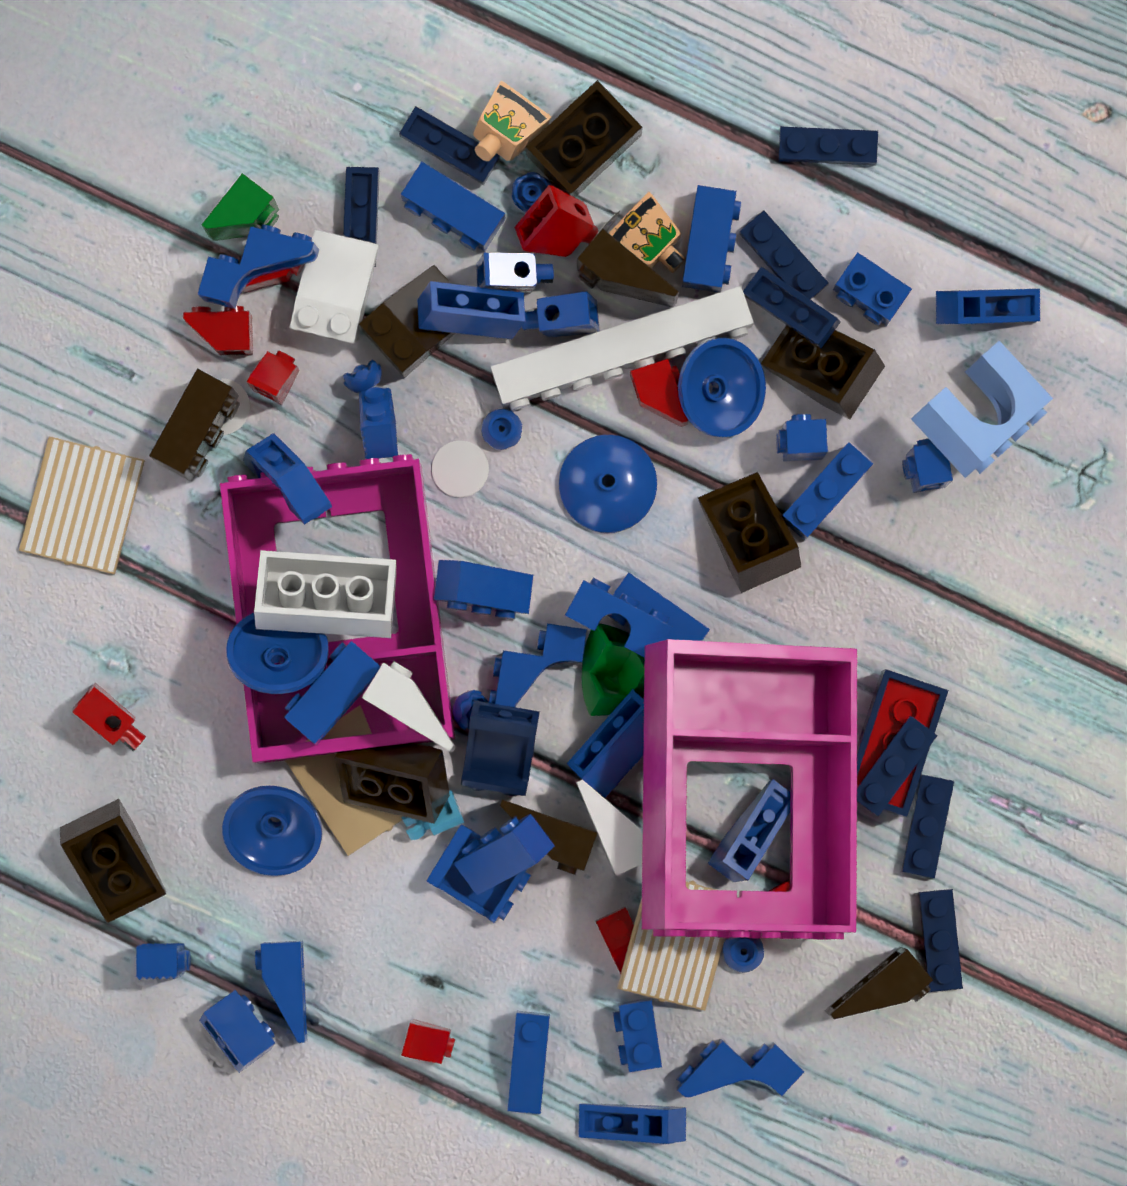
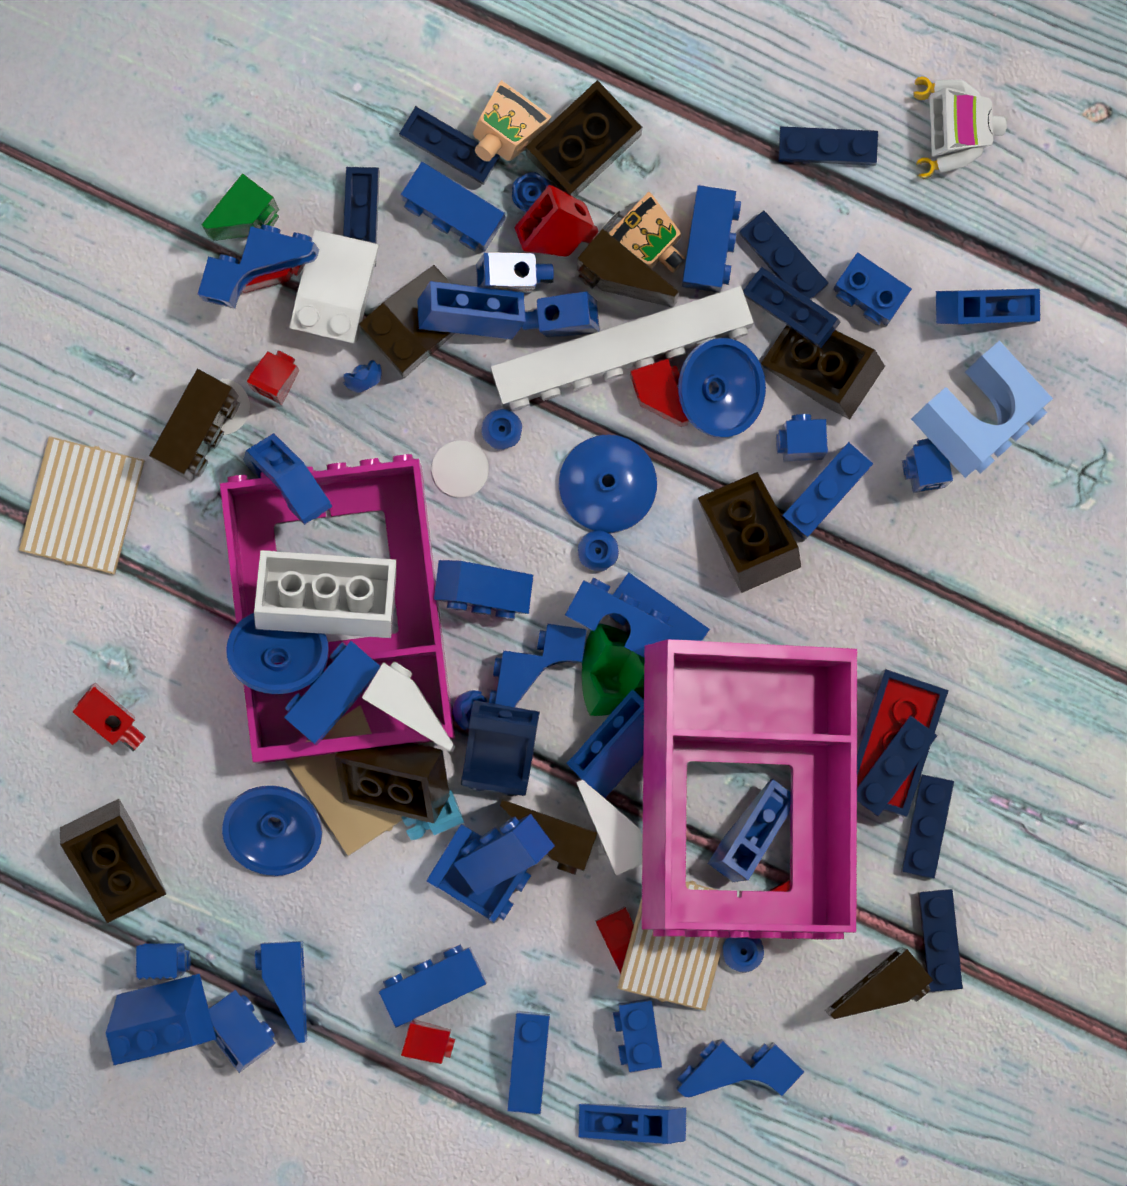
(159, 1020): none -> blue slope
(225, 331): red slope -> none
(378, 423): blue brick -> none
(432, 985): none -> blue brick
(590, 558): none -> blue plate
(959, 124): none -> white torso

